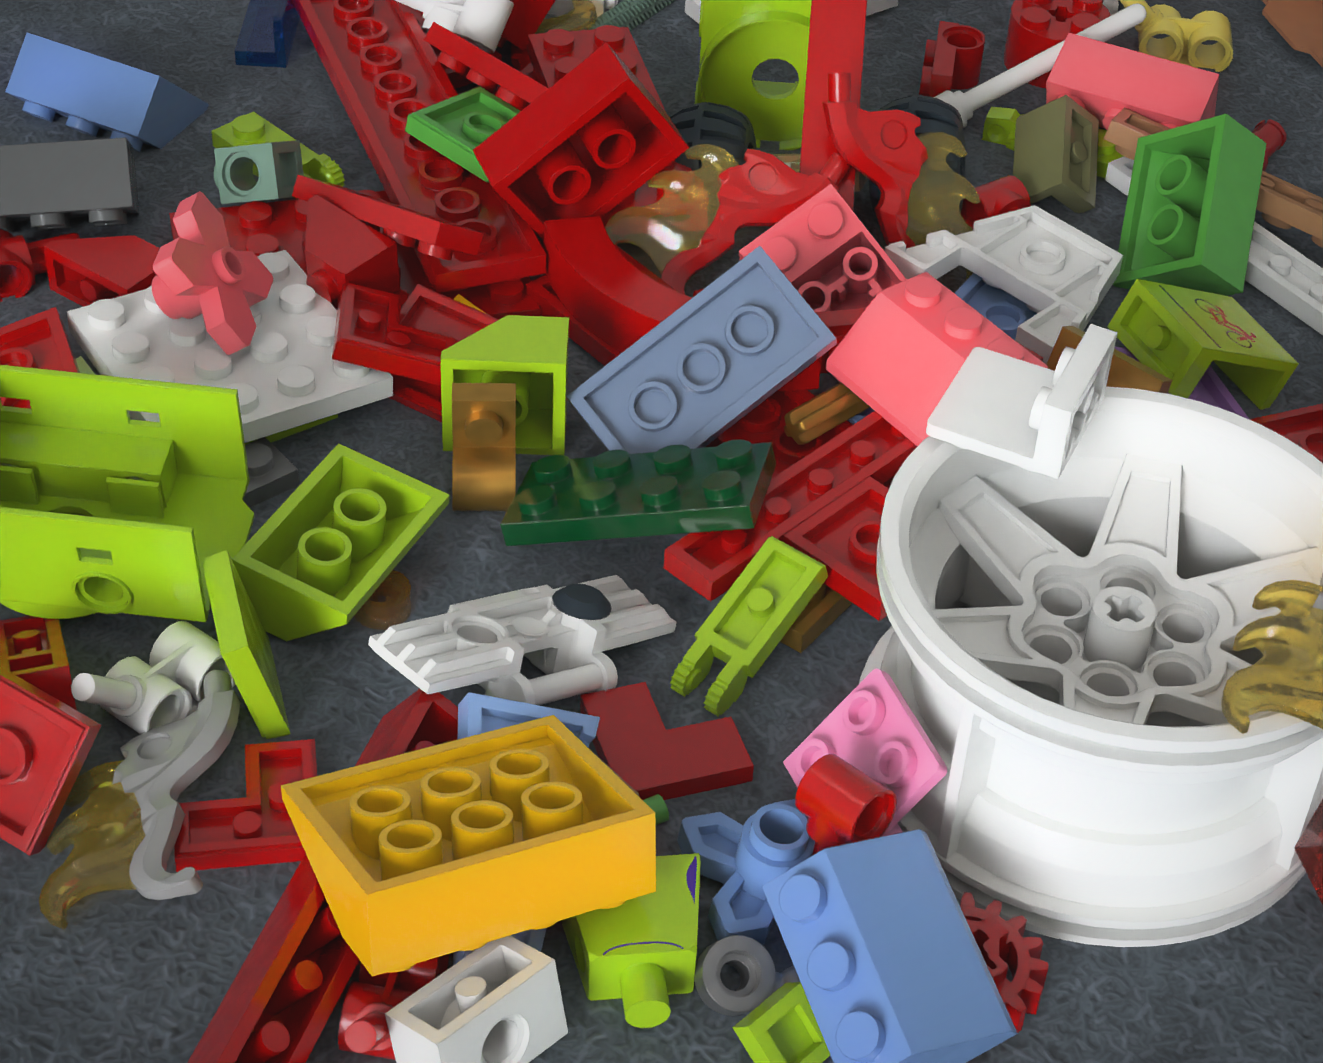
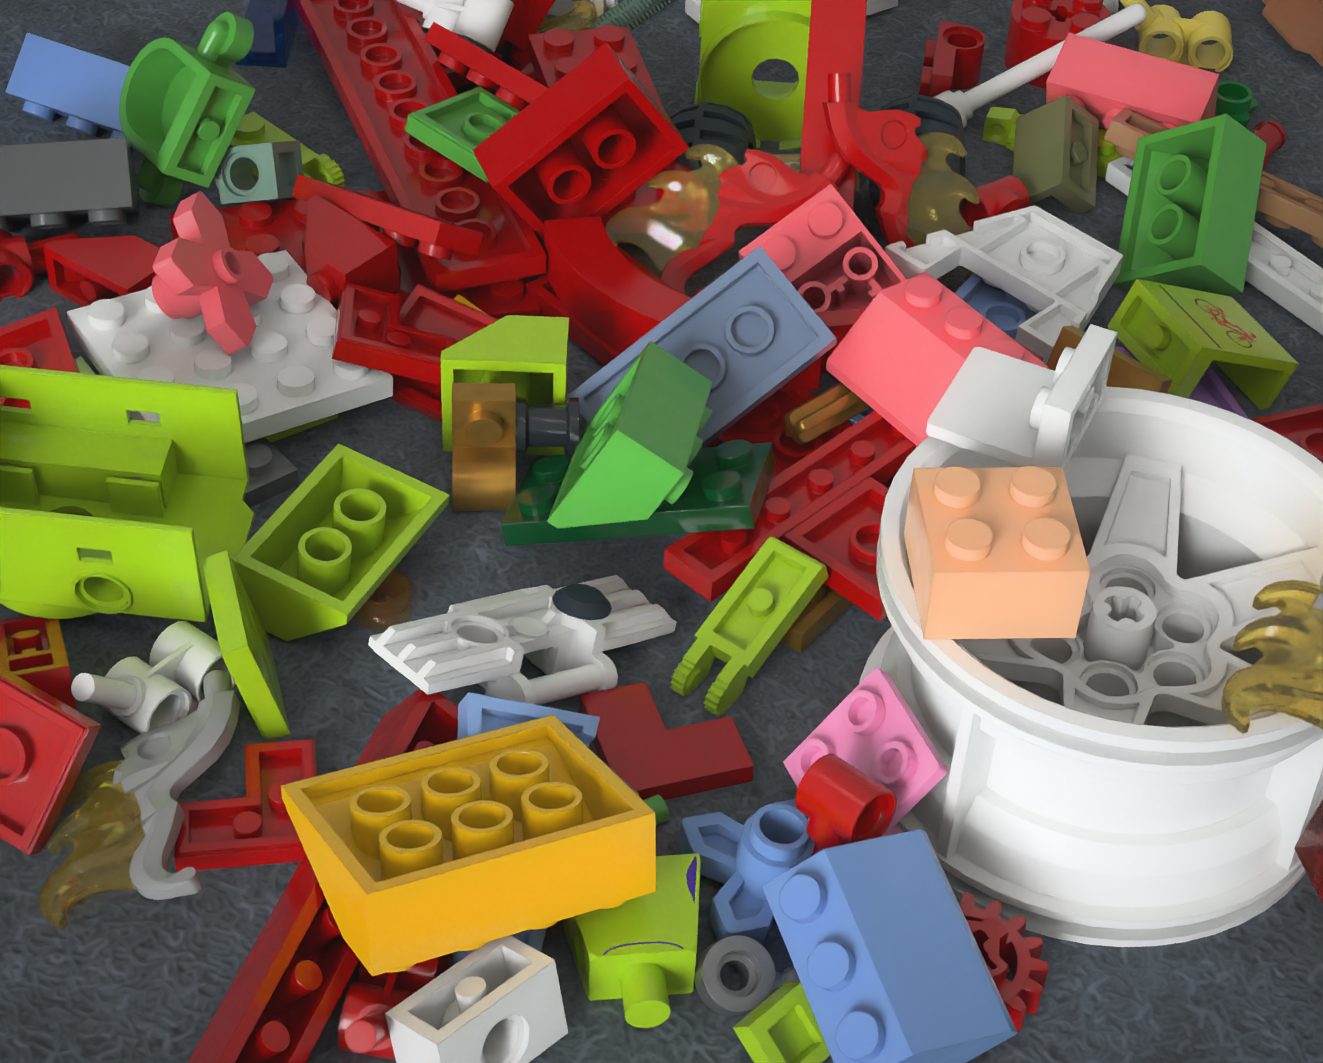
(185, 107): none -> bright green piece
(547, 425): none -> black bush
(636, 444): none -> bright green slope
(995, 553): none -> light nougat brick
(1235, 100): none -> green plate

